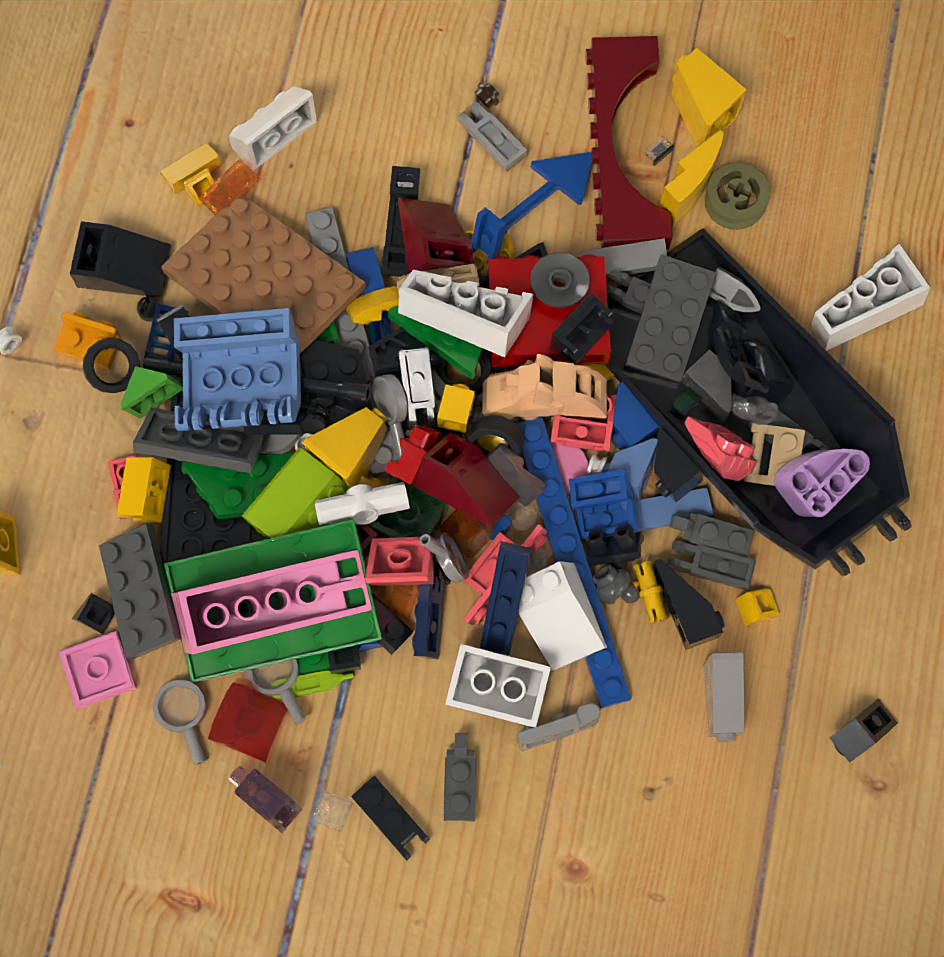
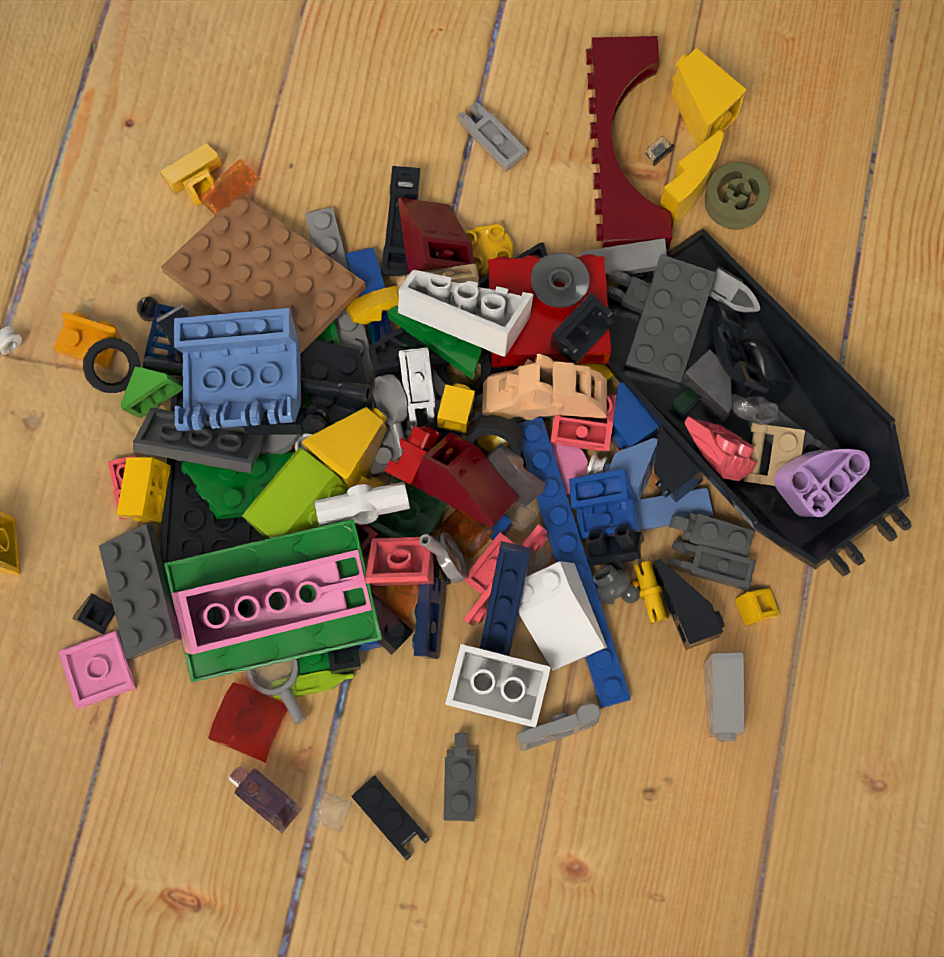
(118, 261): black slope -> none
(180, 709): piece -> none
(274, 126): white slope -> none
(487, 94): dark brown plate -> none
(563, 173): blue piece -> none
(863, 731): black slope -> none
(872, 299): white wedge -> none

